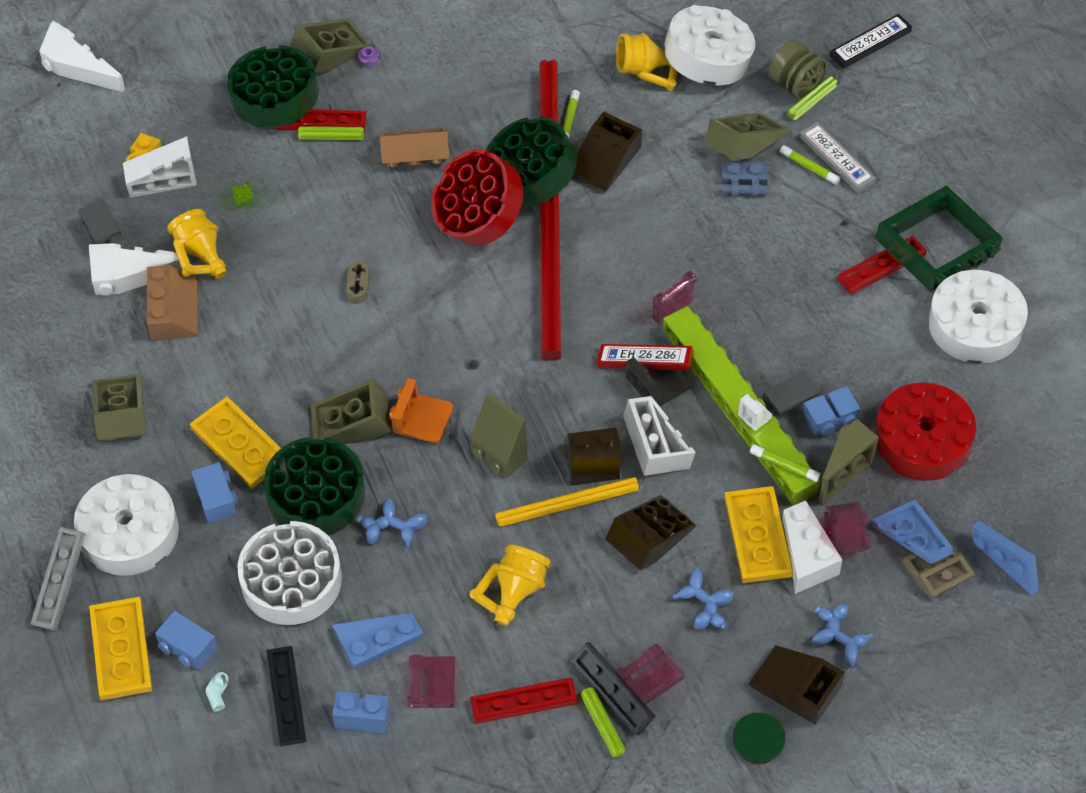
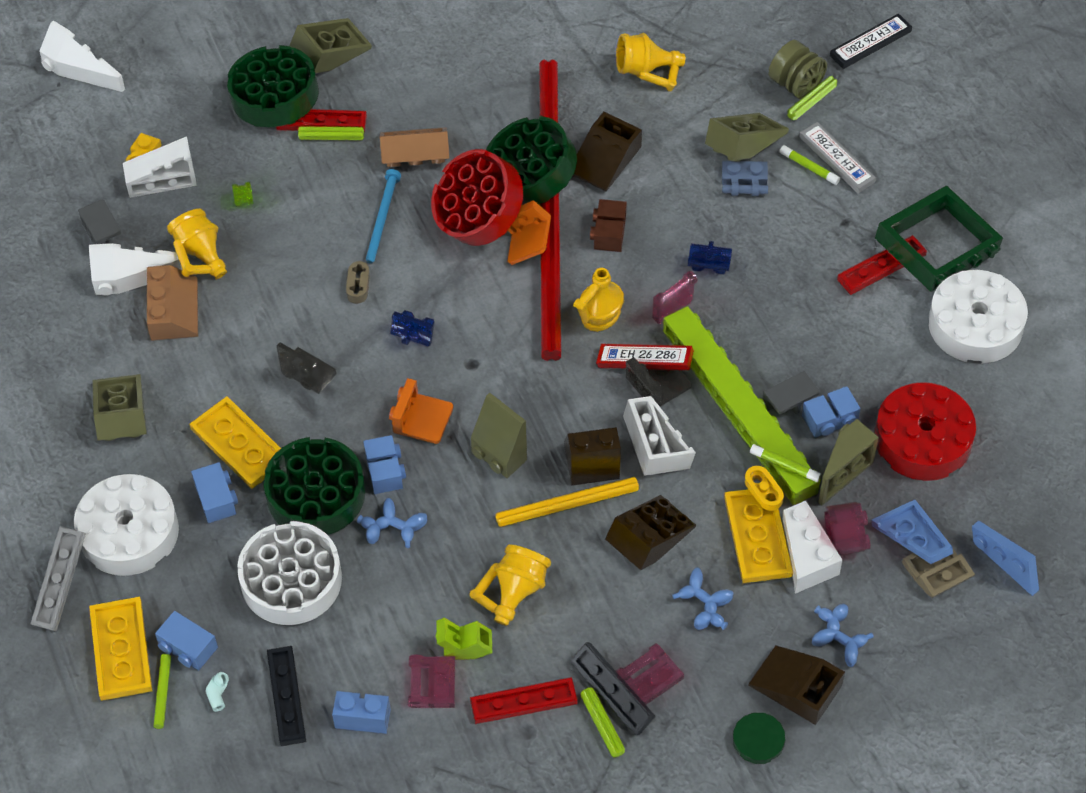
(162, 690): none -> lime bar
(304, 368): none -> clear smoke bracket
(352, 414): olive slope -> none
(368, 56): medium lavender plate -> none
(377, 637): medium blue wing -> none
(383, 464): none -> medium blue piece
(392, 177): none -> dark azure bar
(411, 328): none -> clear blue hips
(464, 642): none -> lime brick
(528, 233): none -> orange bracket
(570, 111): lime bar -> none
(600, 302): none -> yellow piece
(610, 225): none -> copper piece
(709, 45): white brick -> none
(709, 257): none -> clear blue hips
(753, 412): white bracket -> none
(765, 489): none -> yellow plate

